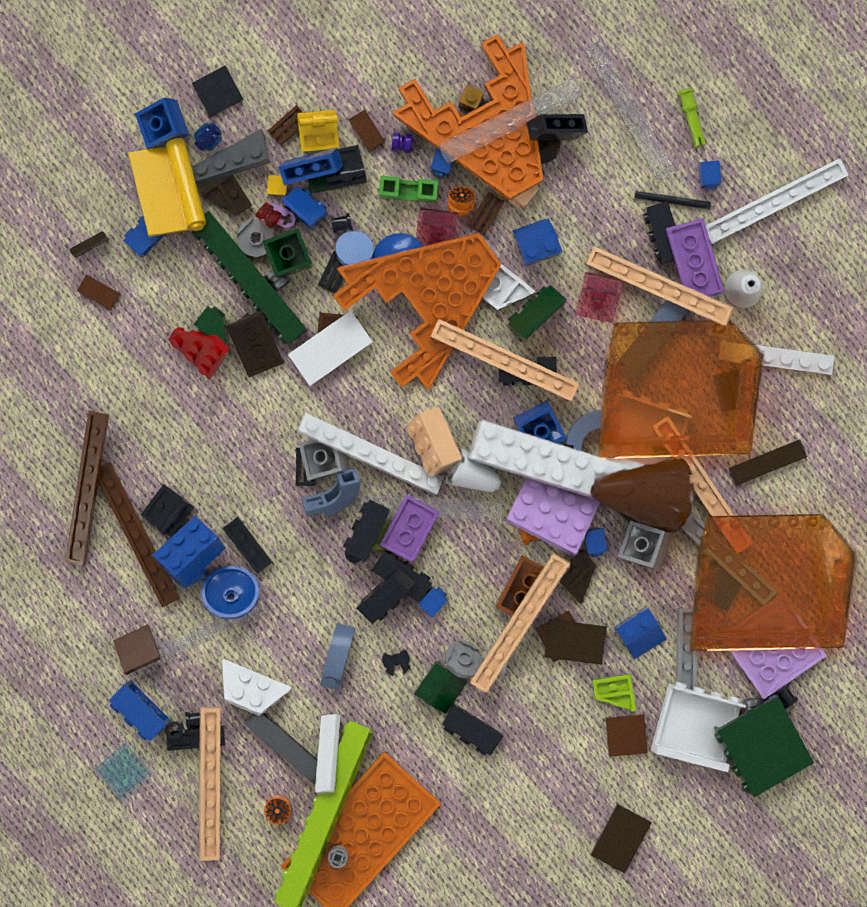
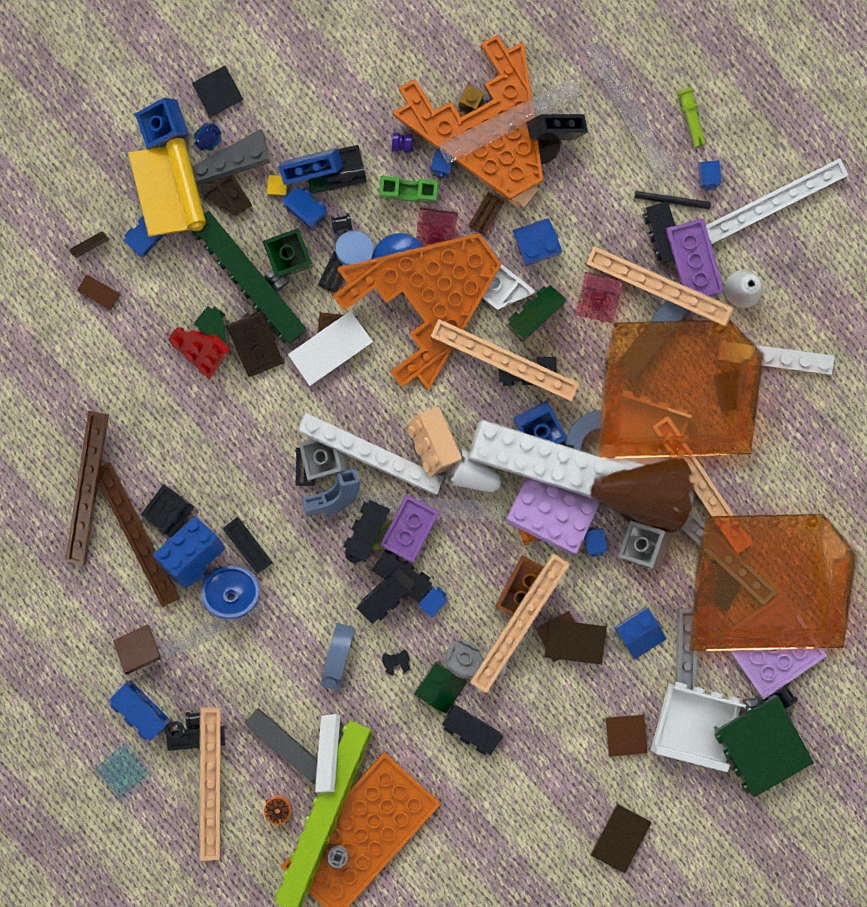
(245, 237): light grey plate -> none
(250, 689): white wing -> none
(268, 215): clear red wheel -> none
(276, 135): reddish brown tile -> none
(285, 213): lavender beam -> none
(318, 130): yellow plate -> none
(367, 130): reddish brown tile -> none
(461, 200): orange wheel -> none
(578, 576): dark brown wing -> none
(615, 690): lime wing -> none
(767, 462): dark brown tile -> none

